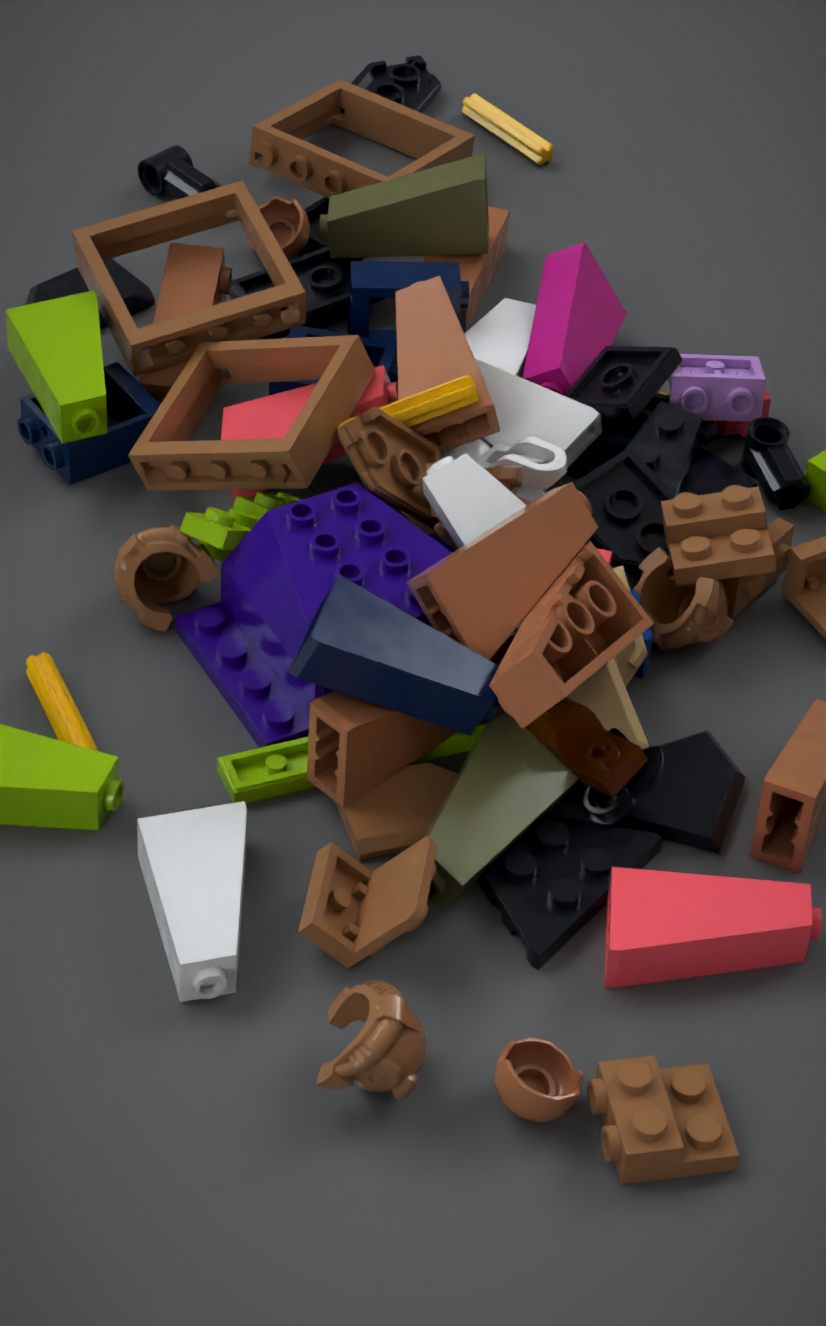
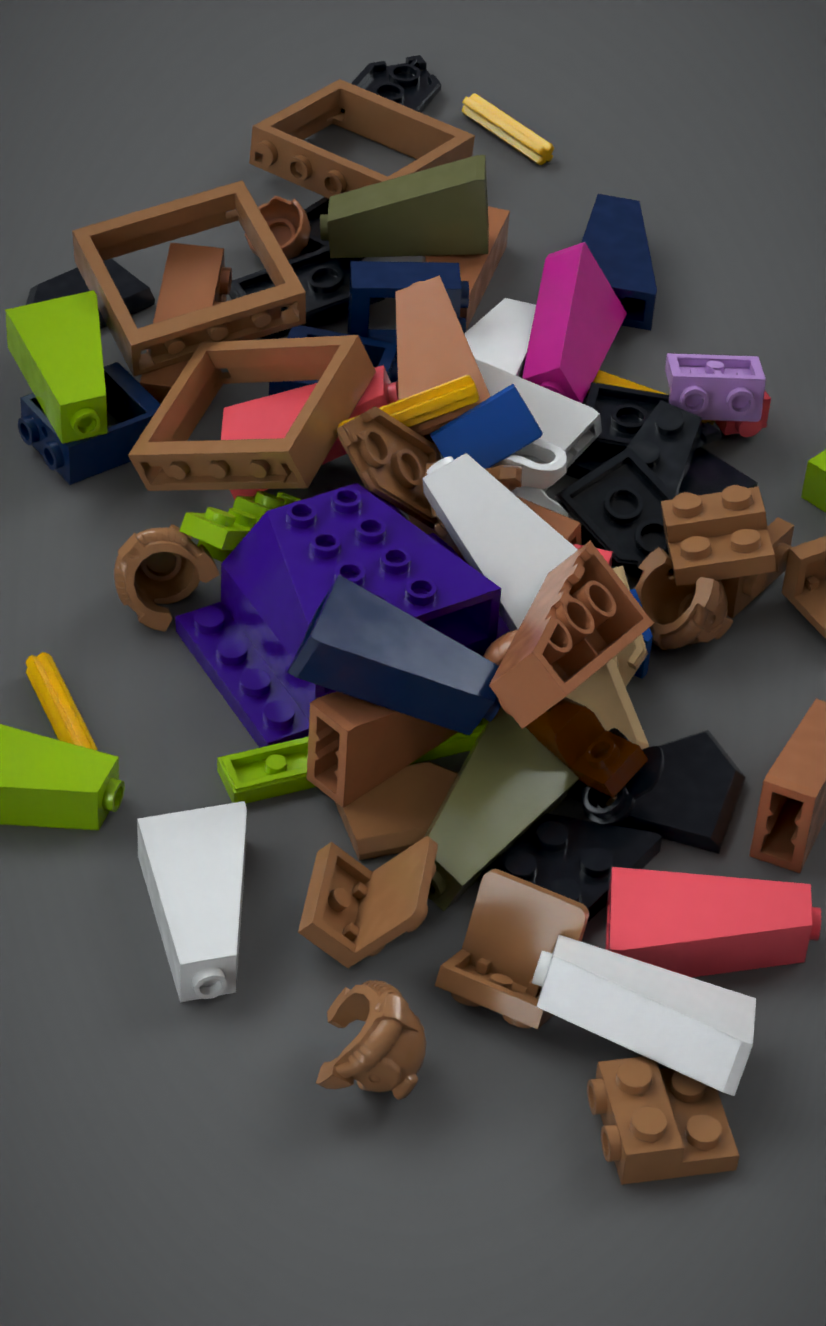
(173, 173): black piece -> none
(489, 429): none -> blue slope
(500, 575): nougat slope -> none
(503, 946): none -> medium nougat bracket
(537, 1080): nougat hair -> none
(622, 251): none -> dark blue slope
(624, 379): black tile -> none
(650, 1011): none -> white slope
(773, 464): black piece -> none

